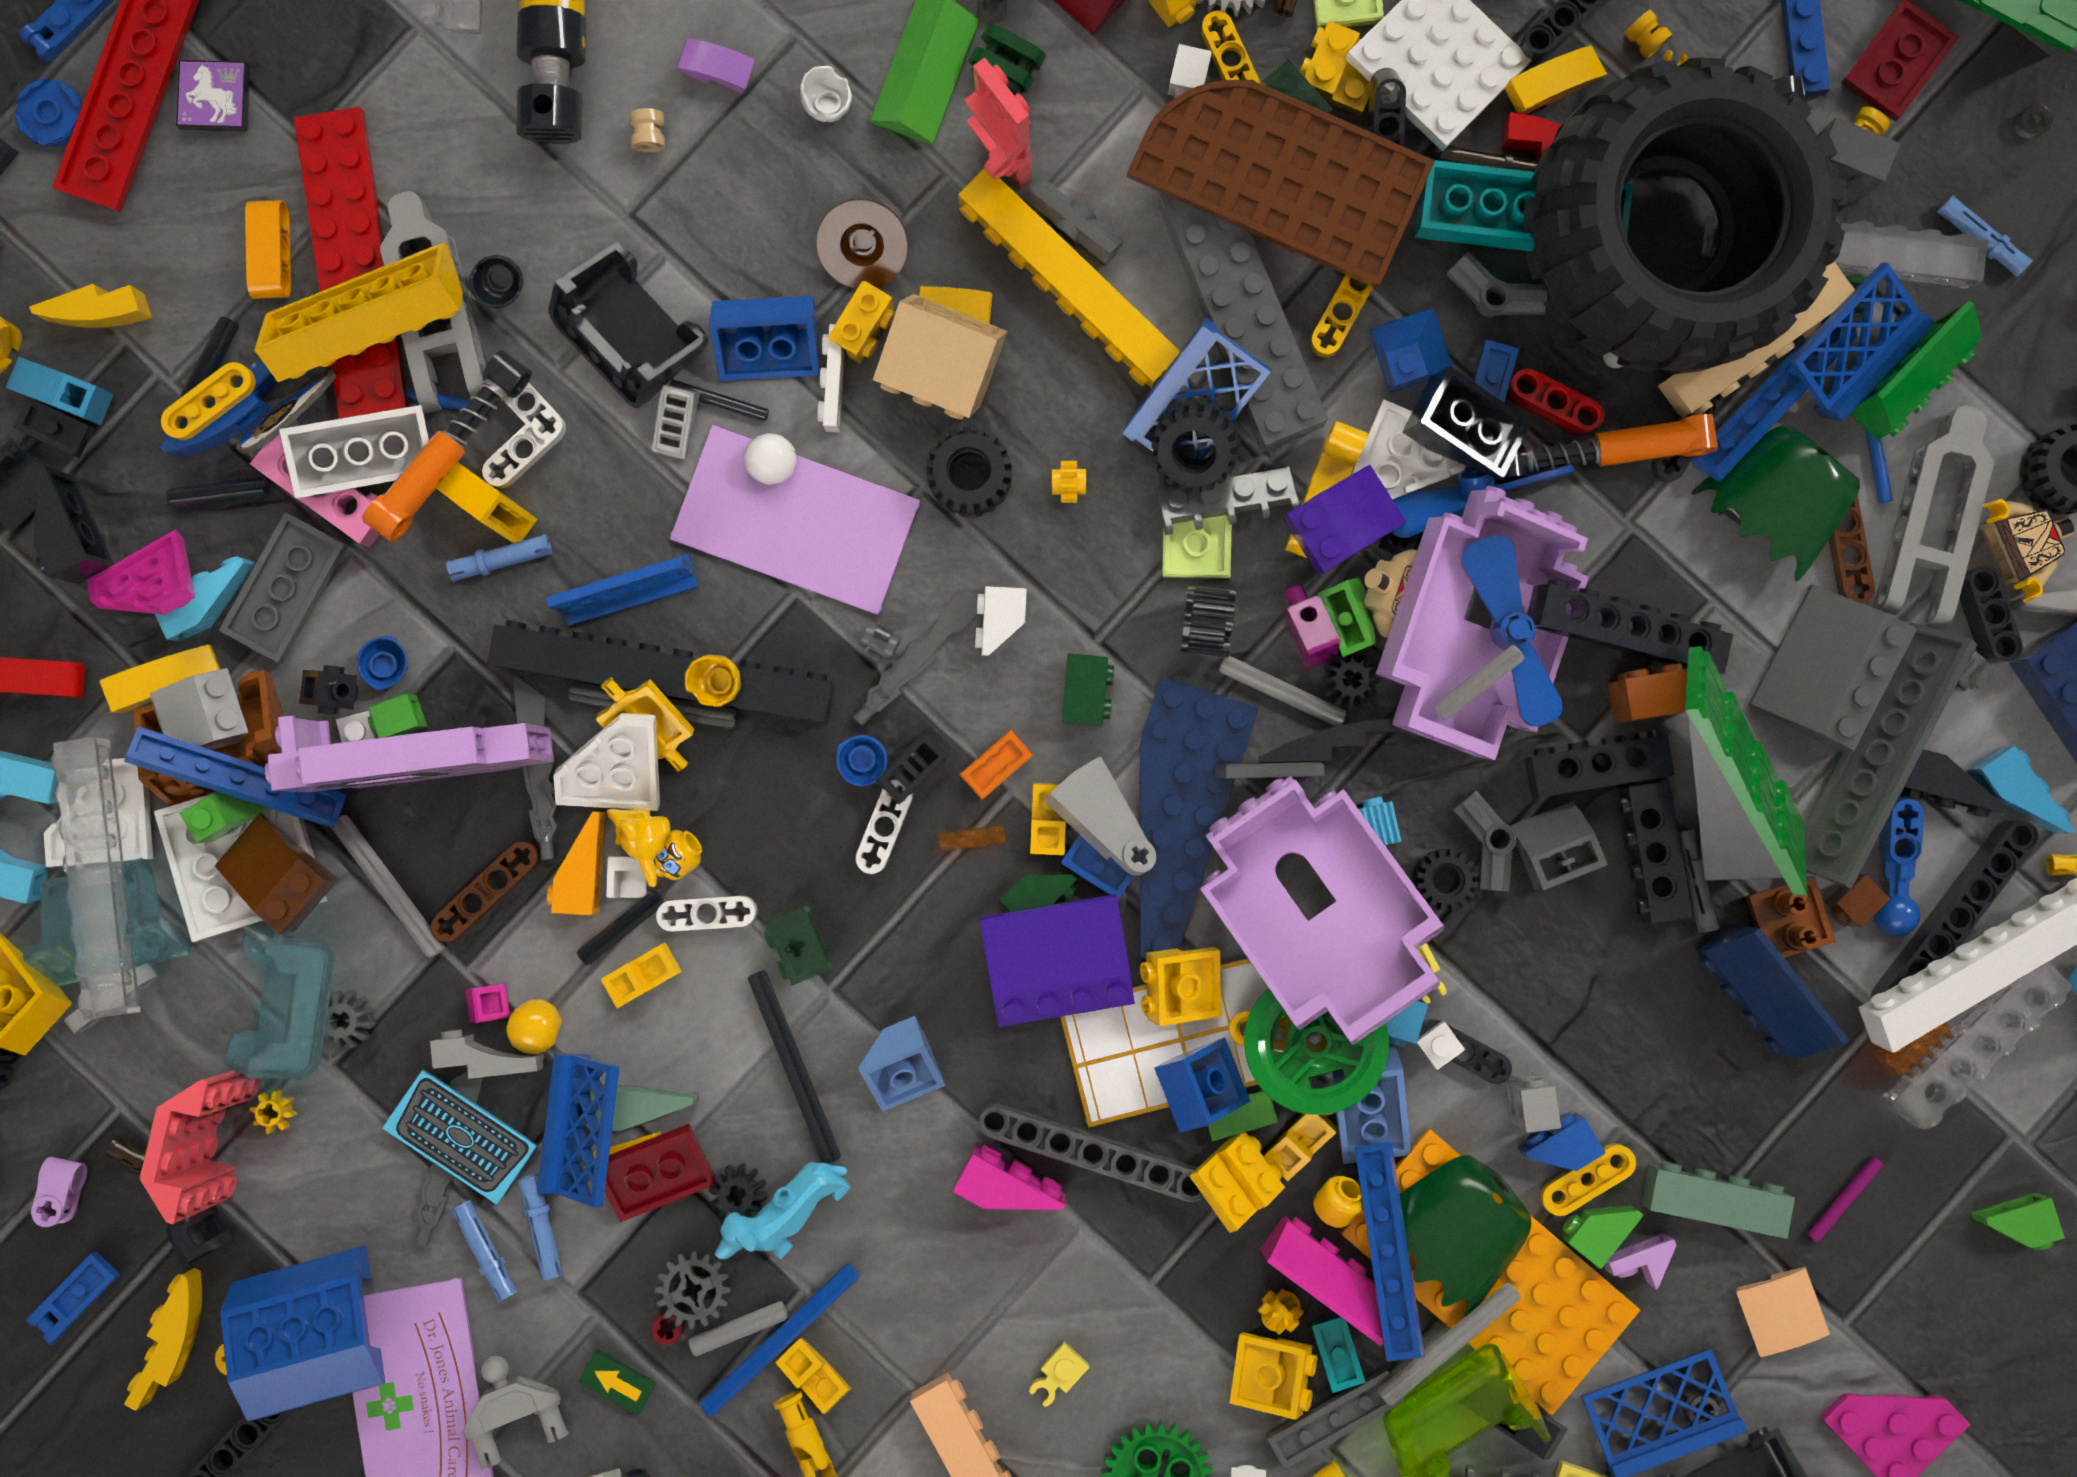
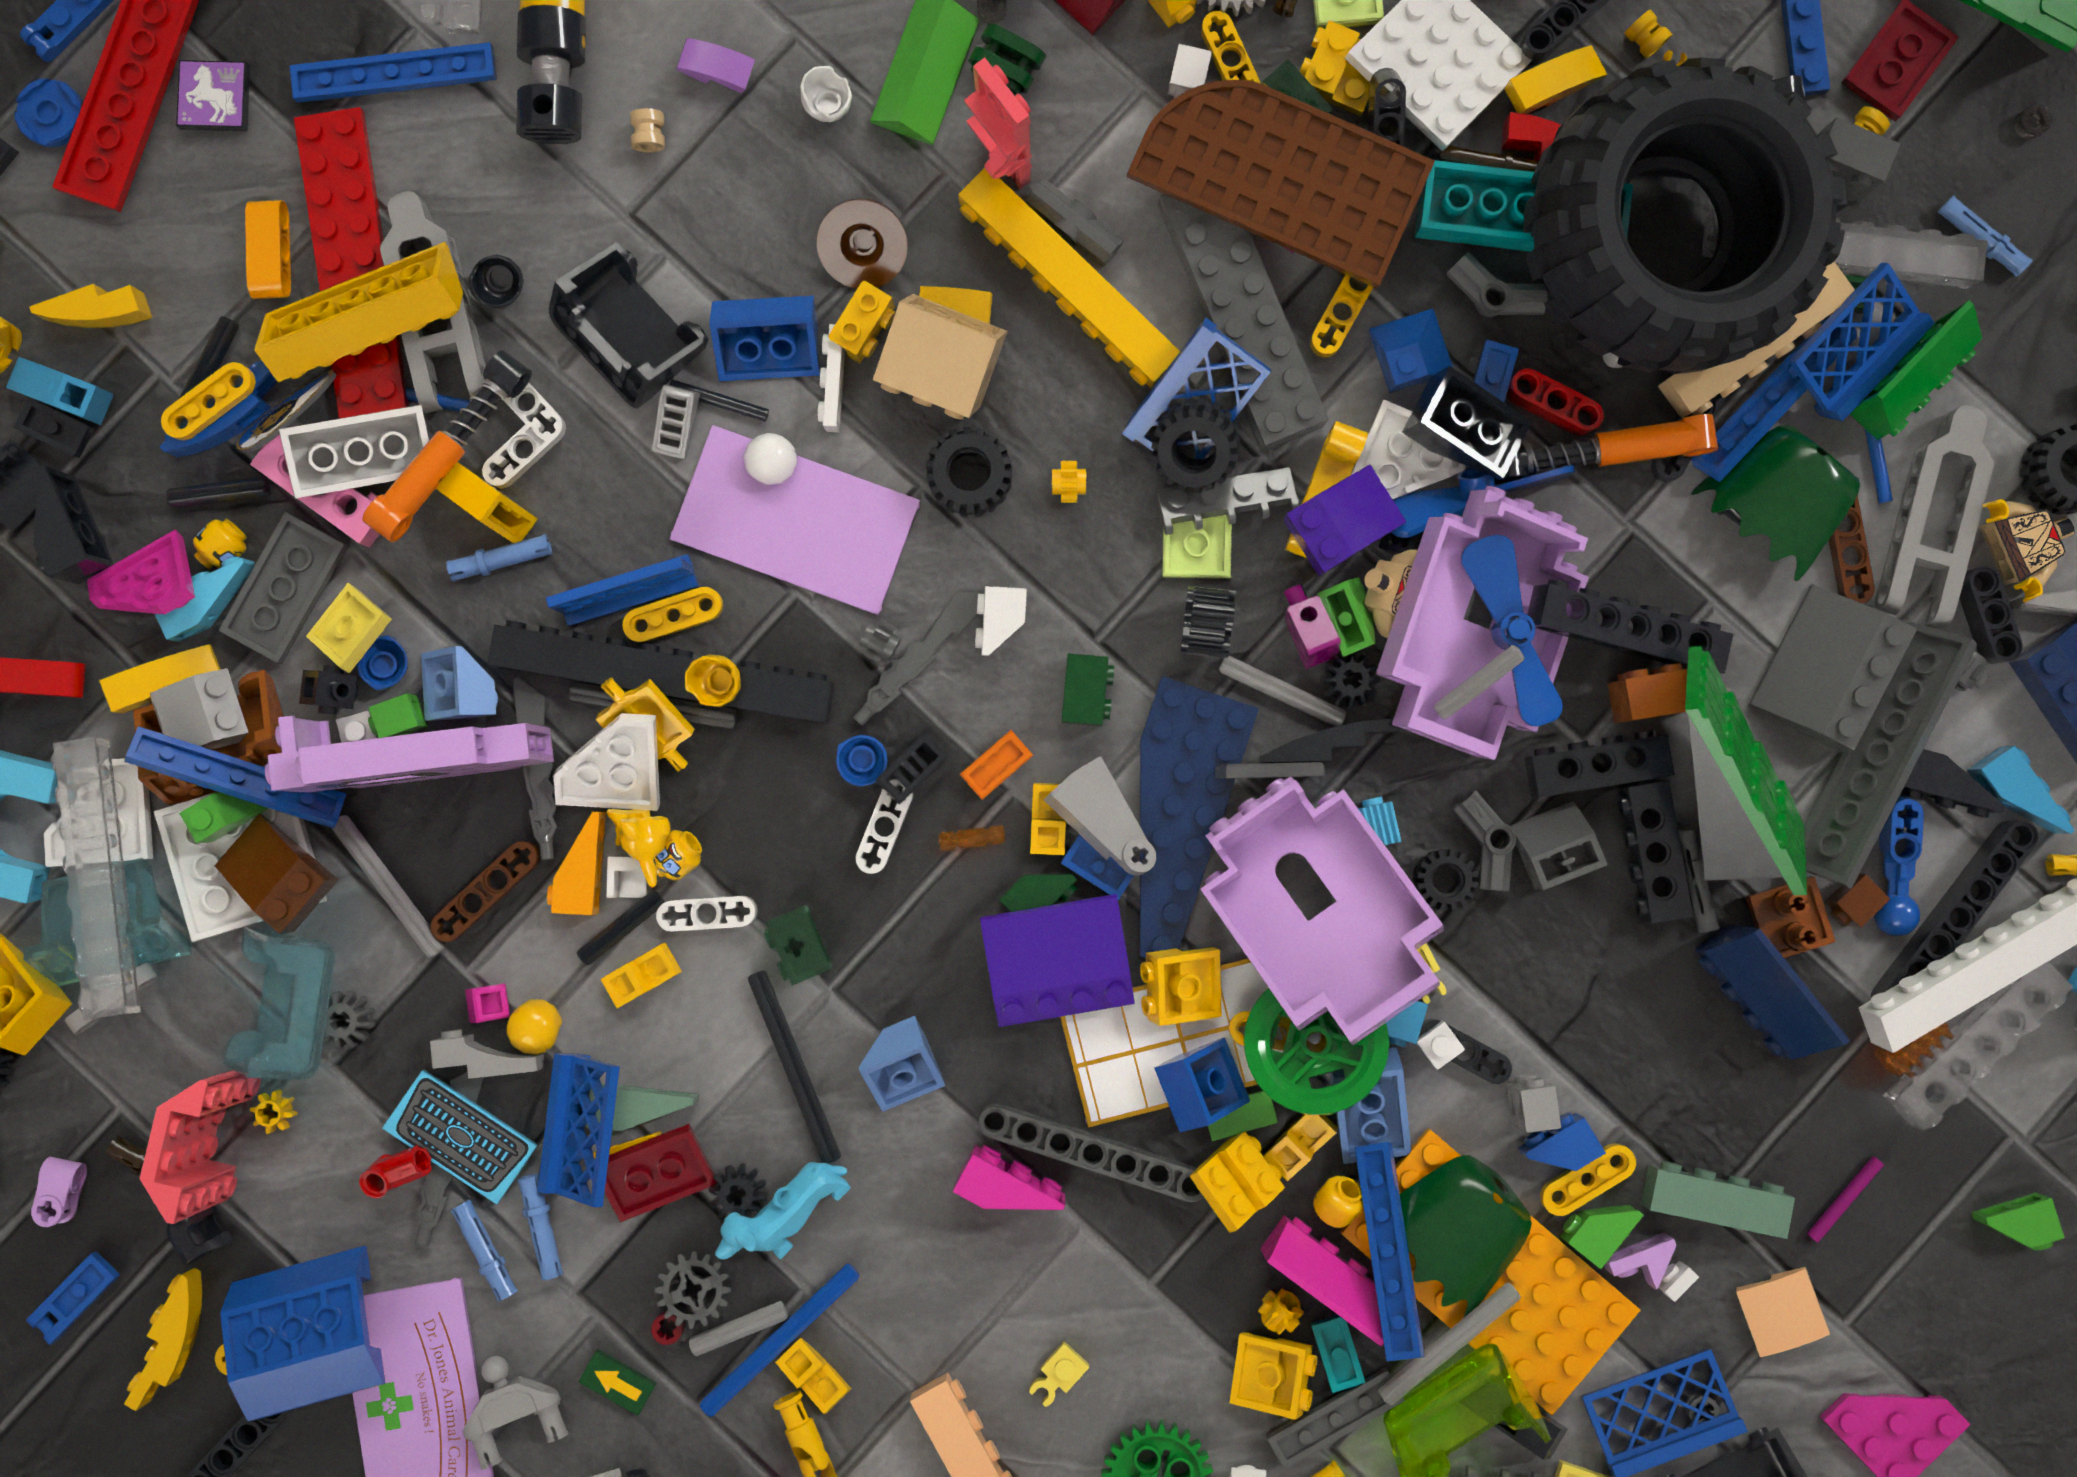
(218, 543): none -> yellow head
(348, 628): none -> light yellow plate
(393, 72): none -> blue plate
(394, 1171): none -> red piece
(456, 686): none -> light blue slope
(658, 619): none -> yellow plate
(1677, 1280): none -> white plate

